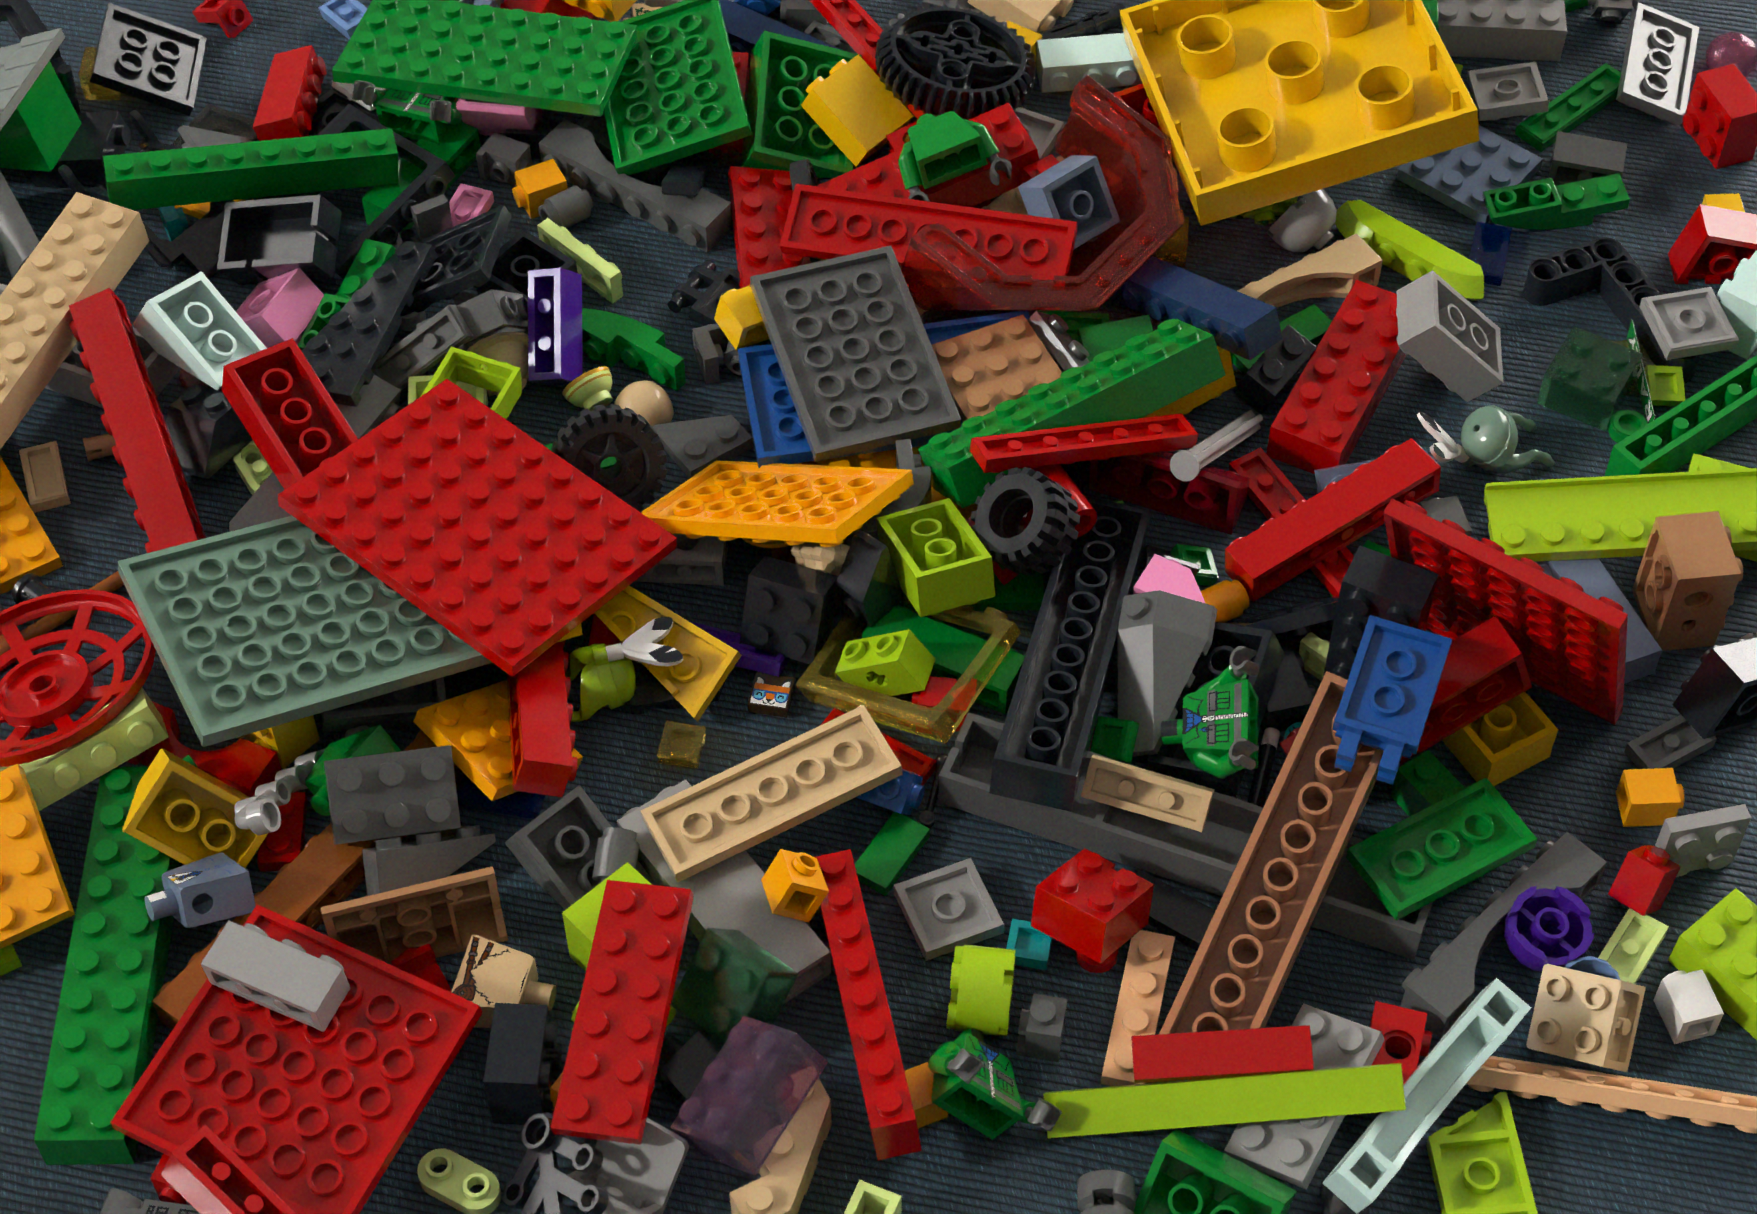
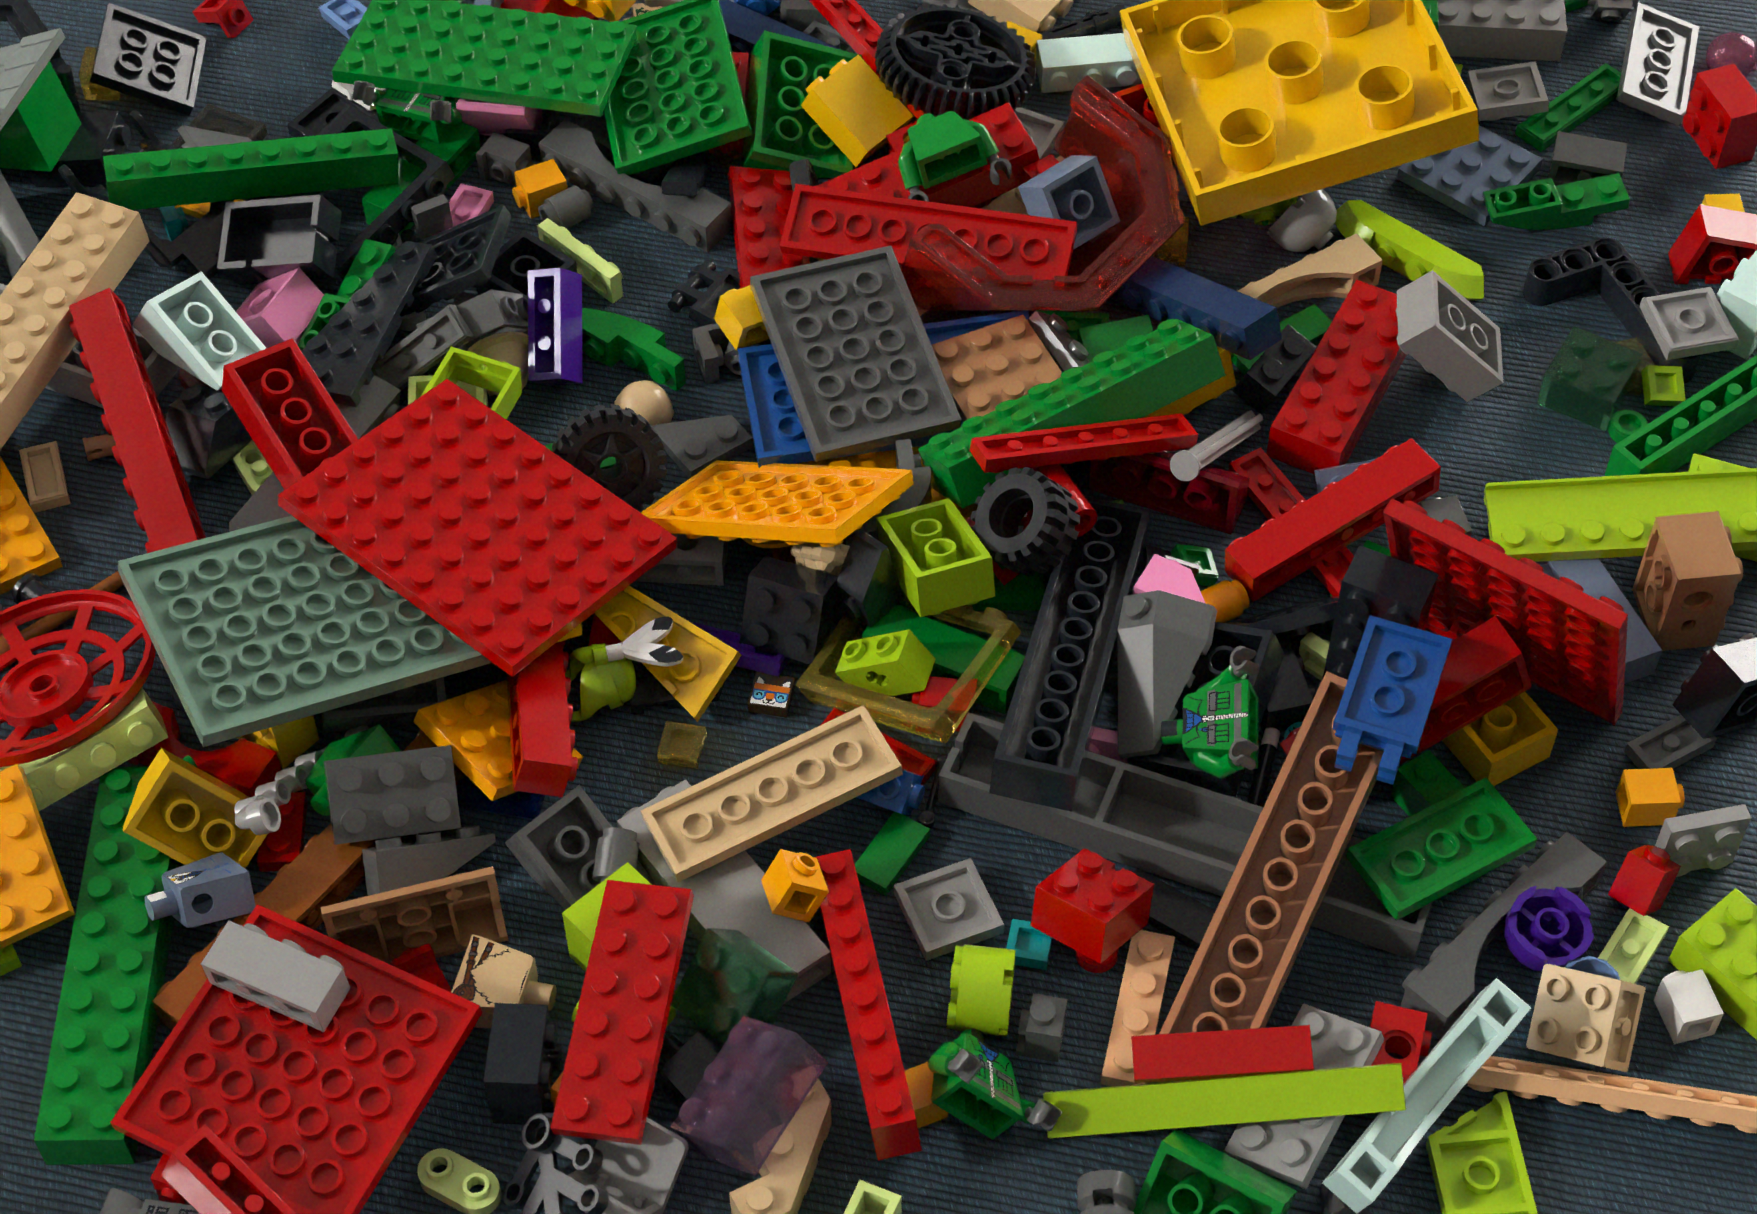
(290, 95): red brick -> none
(590, 389): yellowish green piece -> none
(1115, 738): green tile -> none
(1147, 793): tan plate -> none
(1487, 440): sand green hair -> none
(1490, 250): clear blue tile -> none
(1640, 377): sticker -> none

